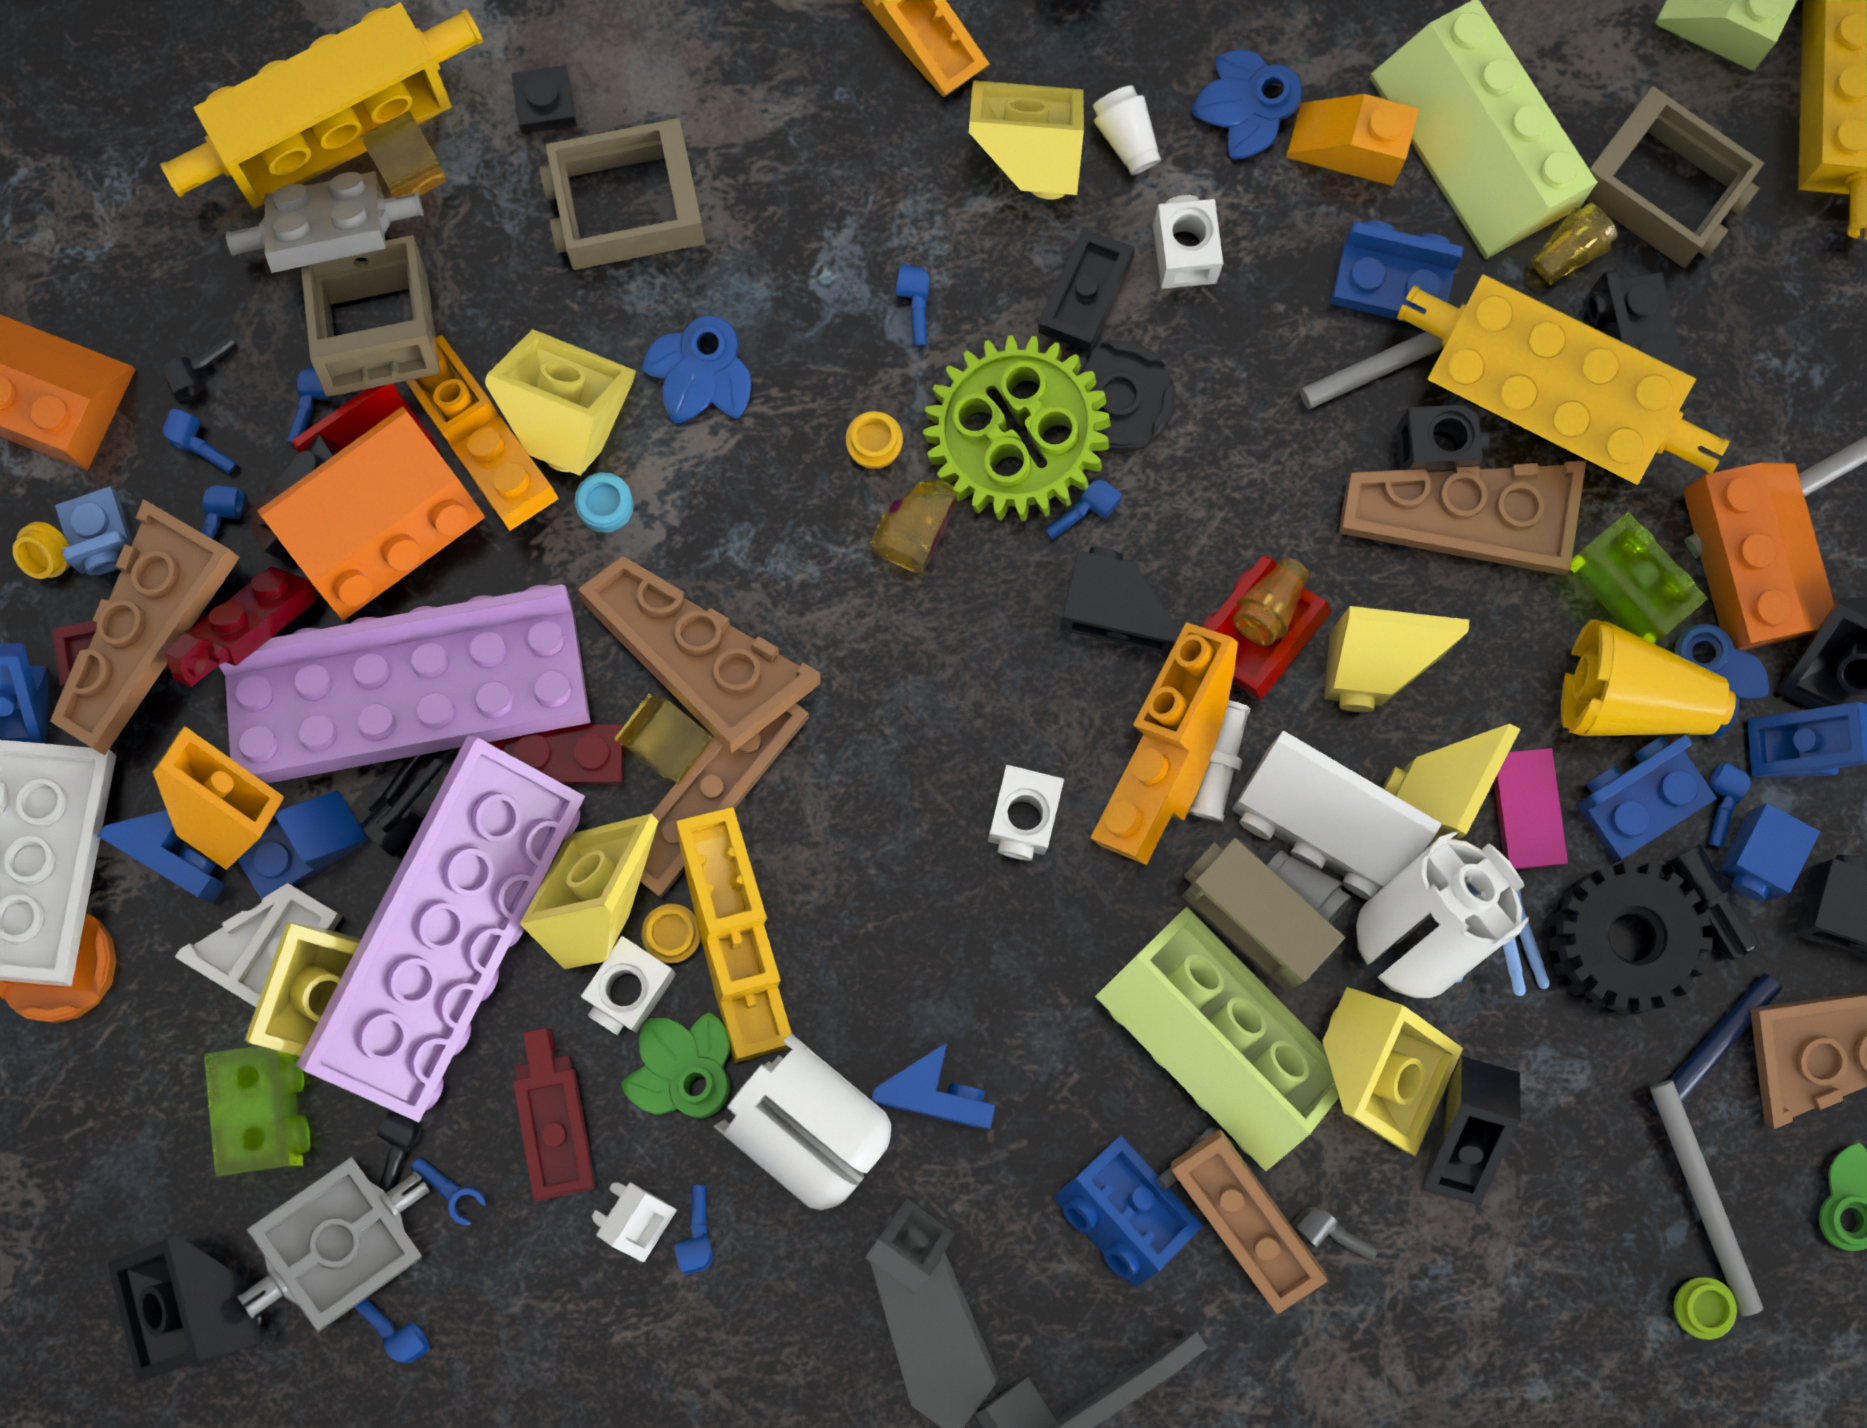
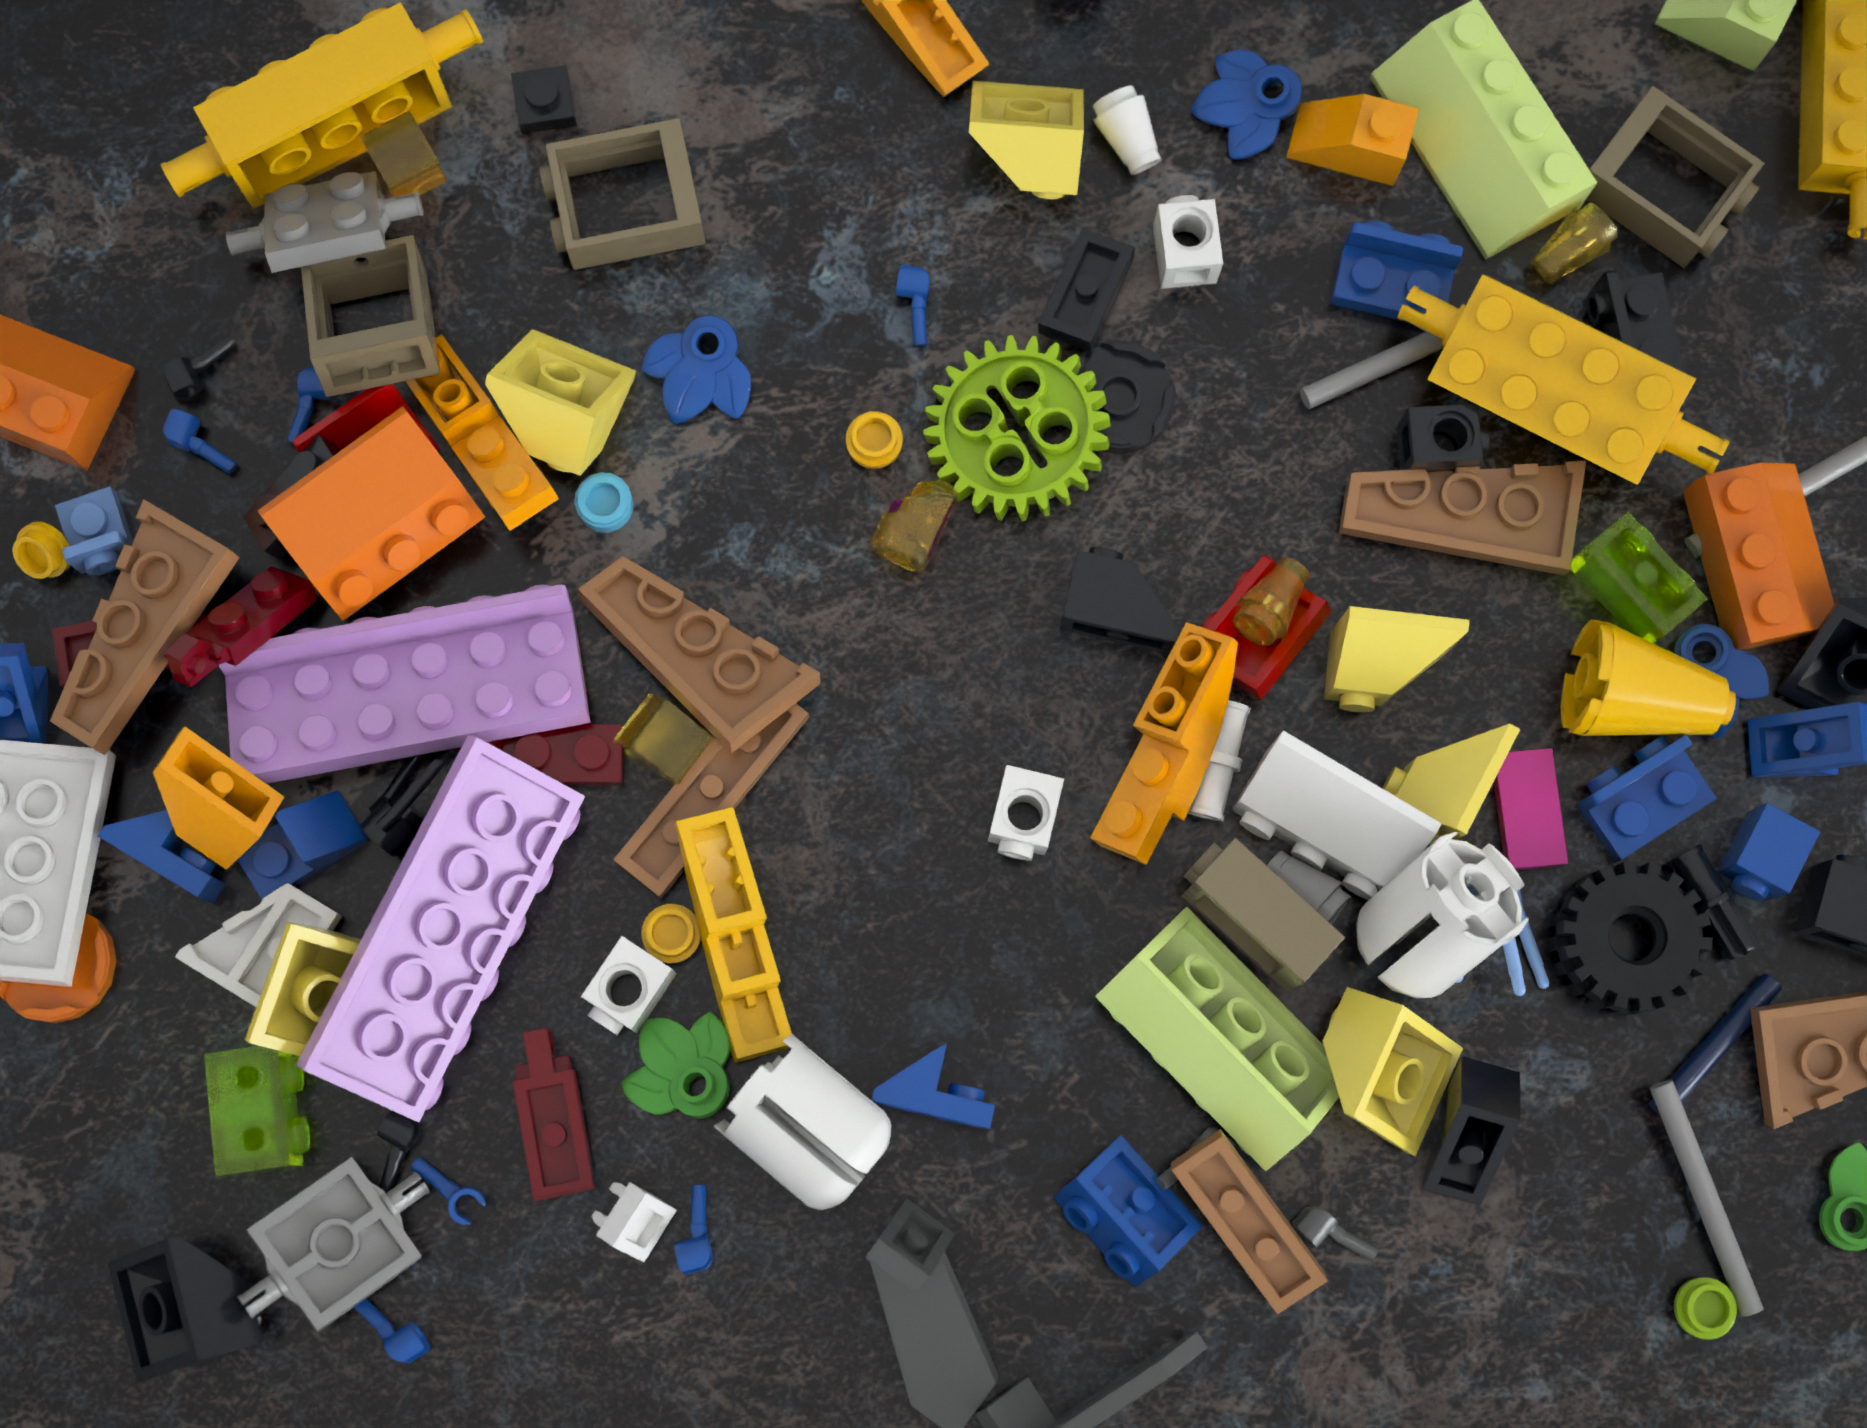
(221, 502): blue hand -> none
(590, 891): light yellow slope -> none
(1098, 497): blue hand -> none
(1732, 786): blue hand -> none

